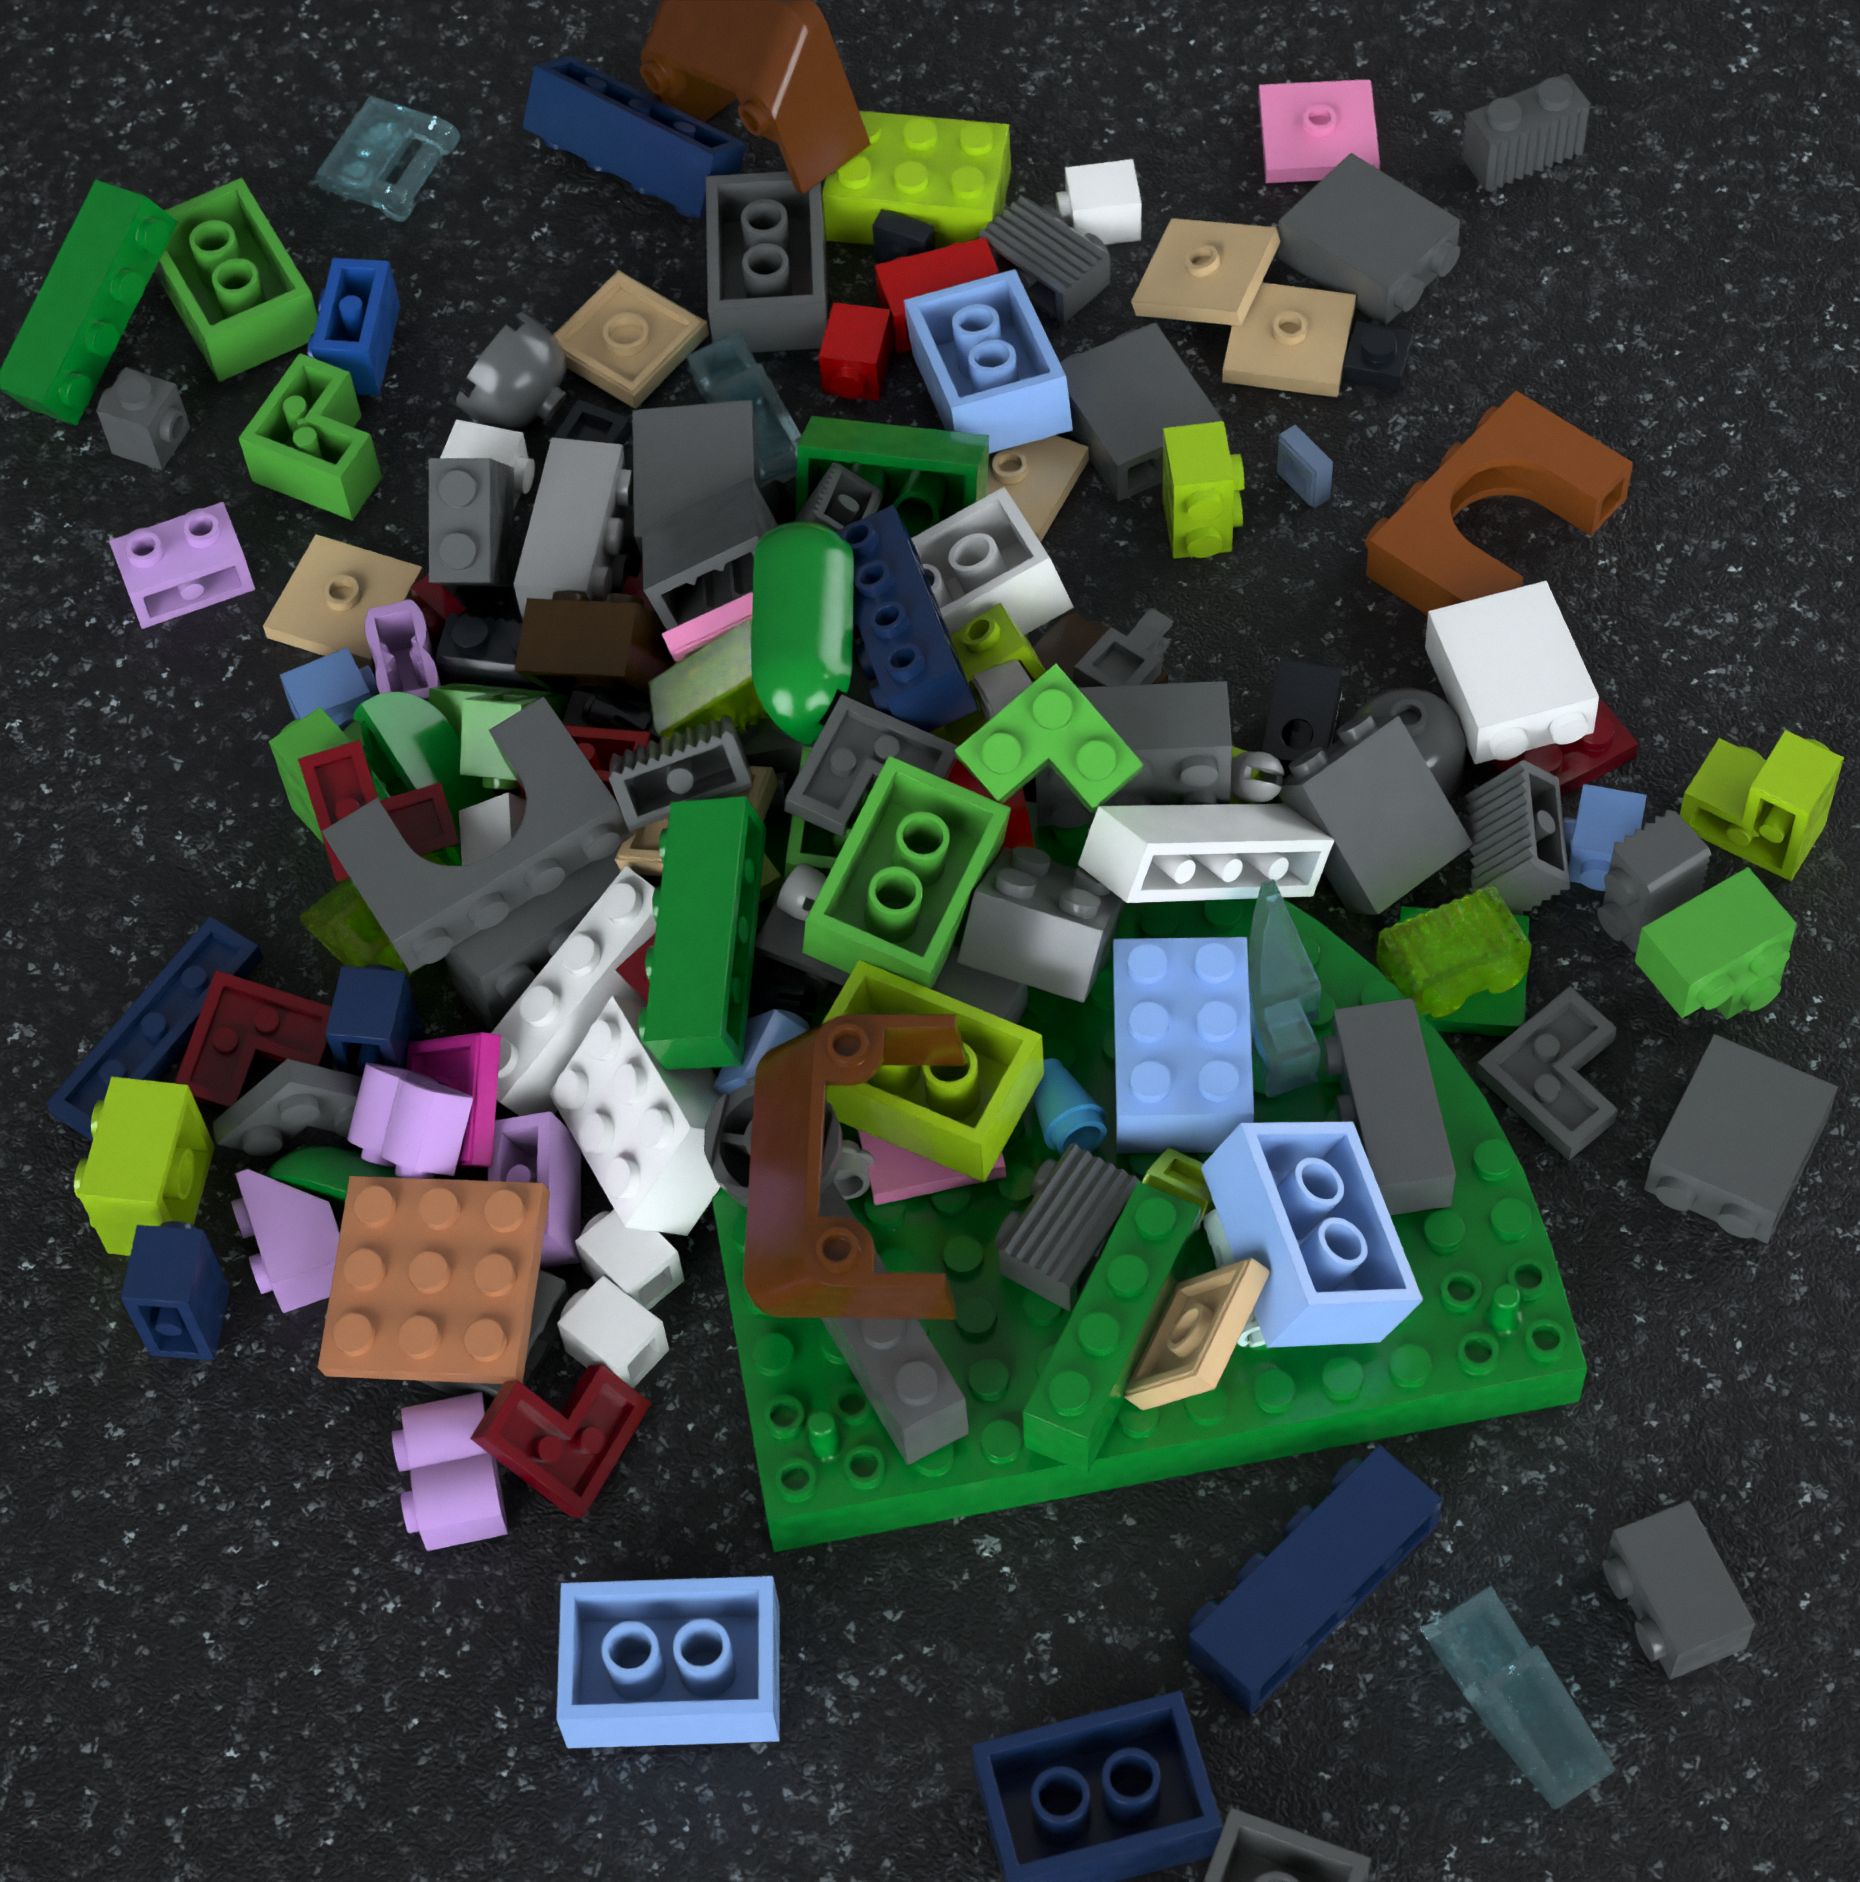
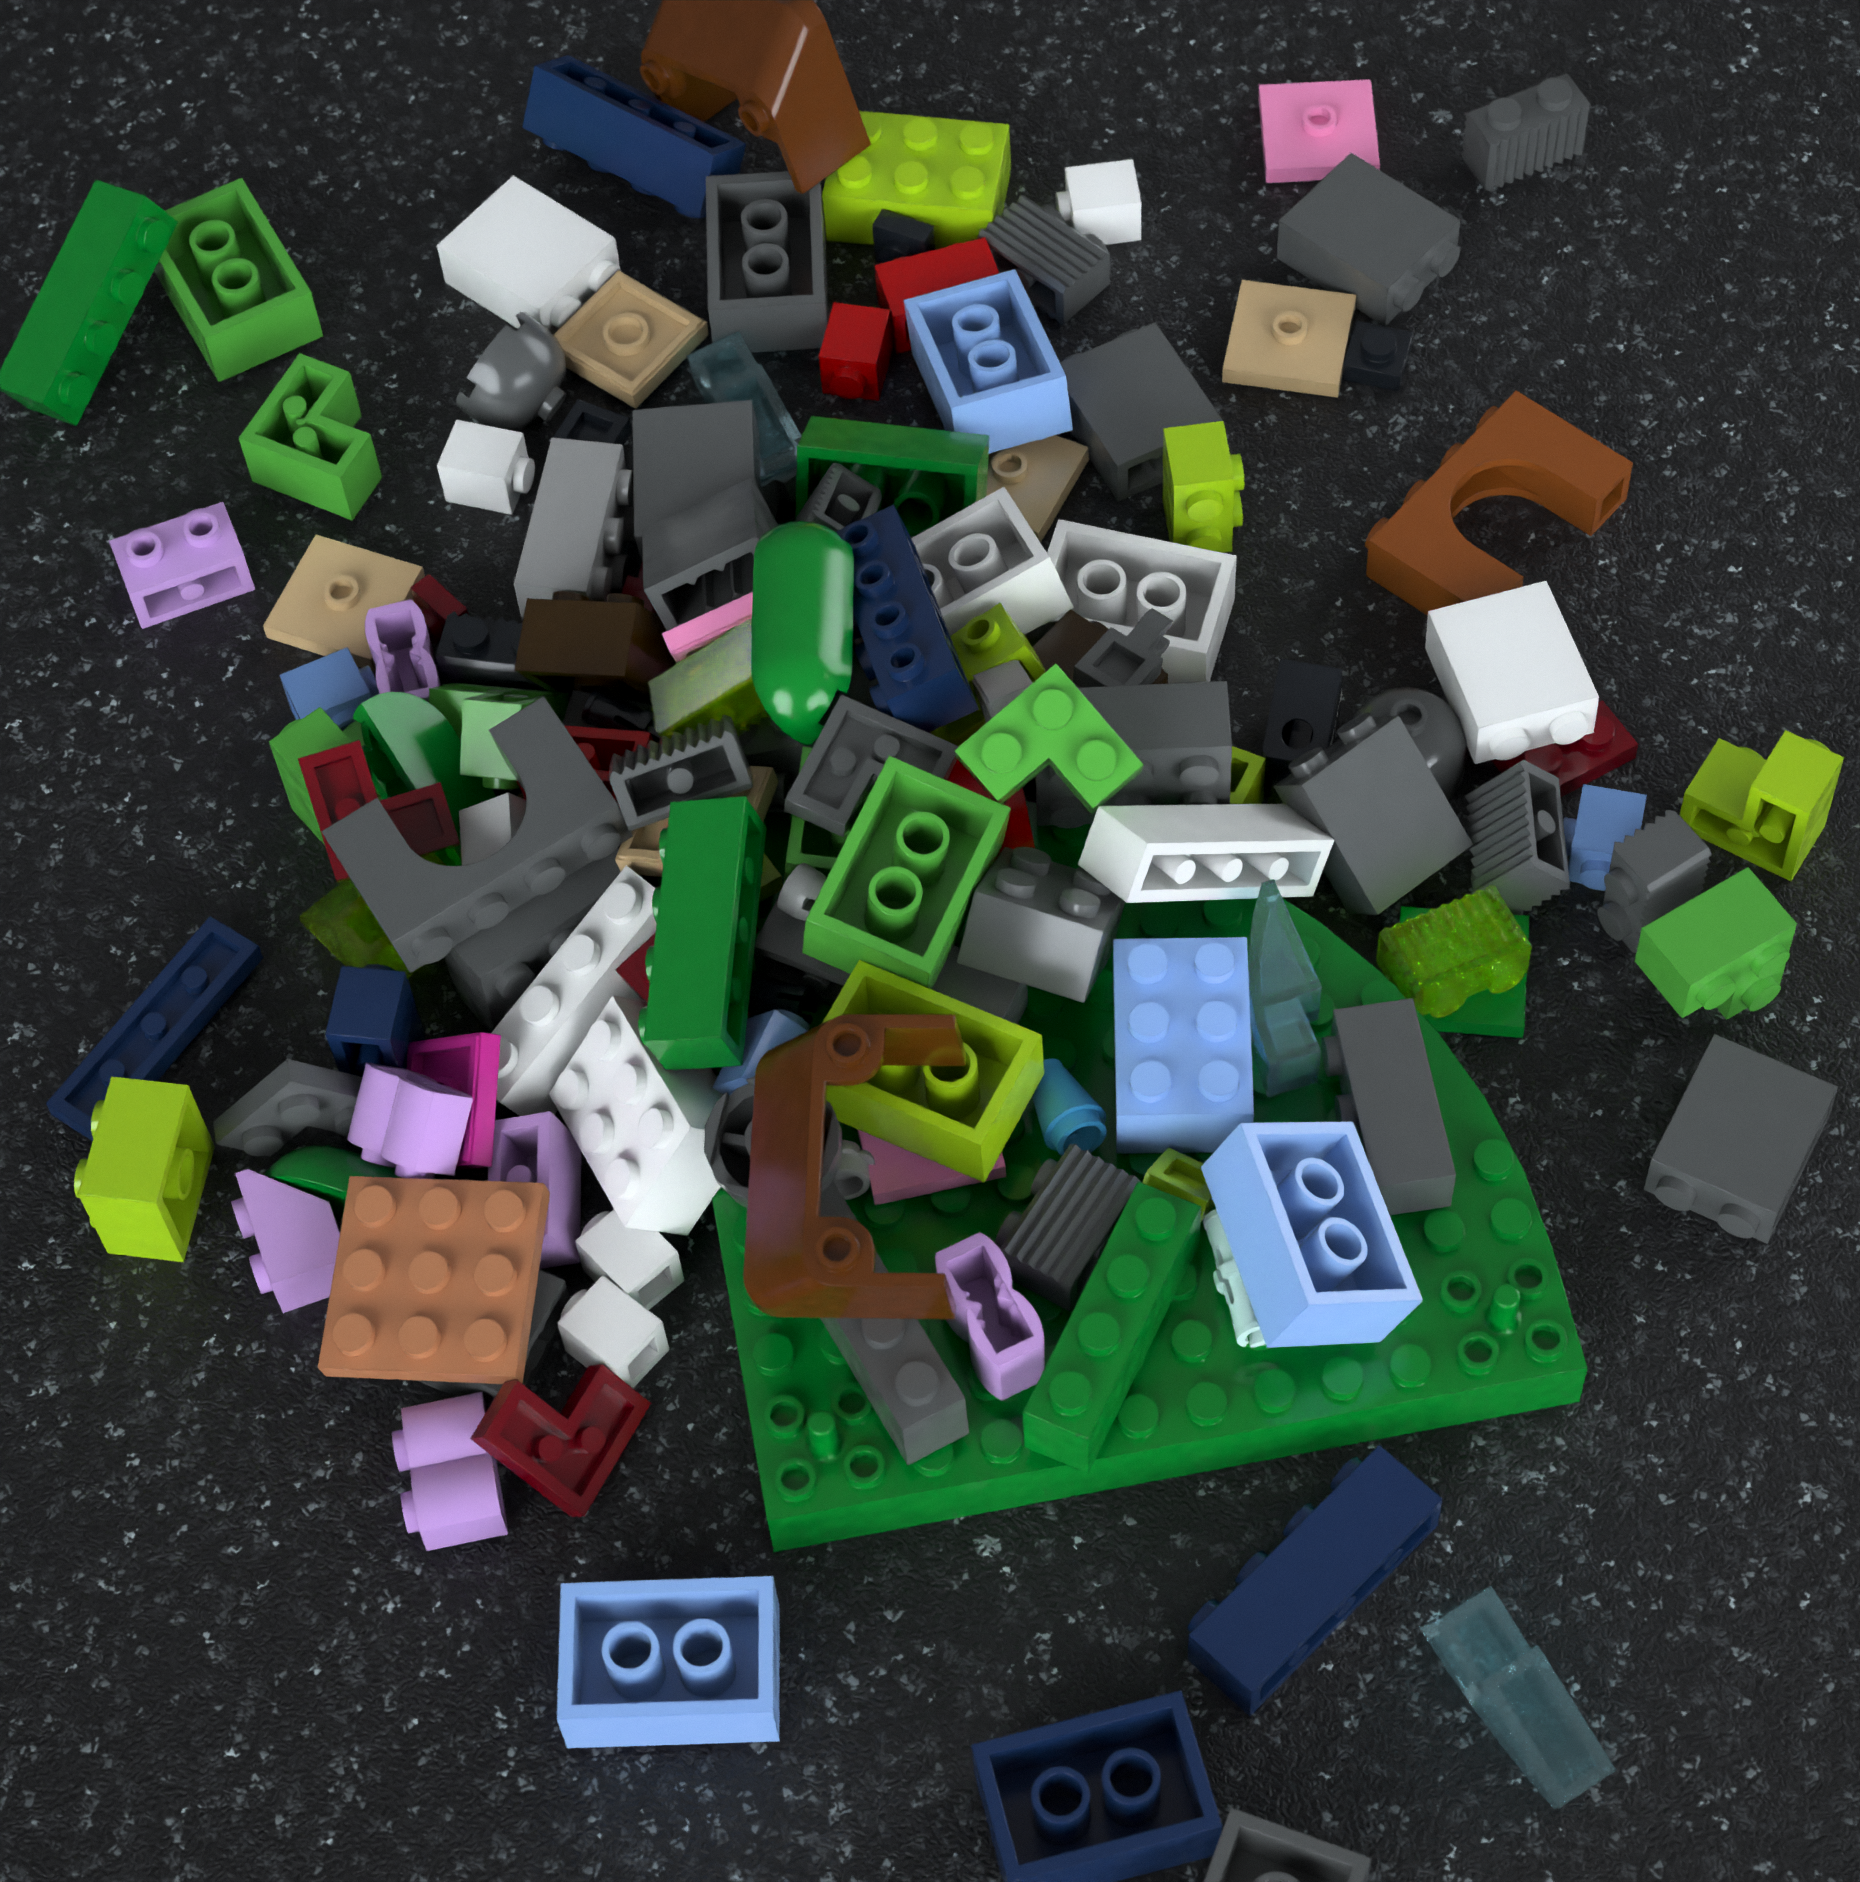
(143, 418): dark grey brick -> none
(175, 1291): dark blue brick -> none
(244, 1022): dark red plate -> none
(357, 321): blue brick -> none
(374, 147): clear light blue plate -> none
(471, 522): dark grey brick -> none
(528, 256): none -> white brick
(993, 1317): none -> lavender brick
(1124, 575): none -> white brick
(1196, 1334): tan plate -> none
(1206, 271): tan plate -> none
(1253, 790): light grey hinge -> none
(1304, 466): sand blue tile -> none
(1539, 1074): dark grey plate -> none
(1677, 1590): dark grey brick -> none

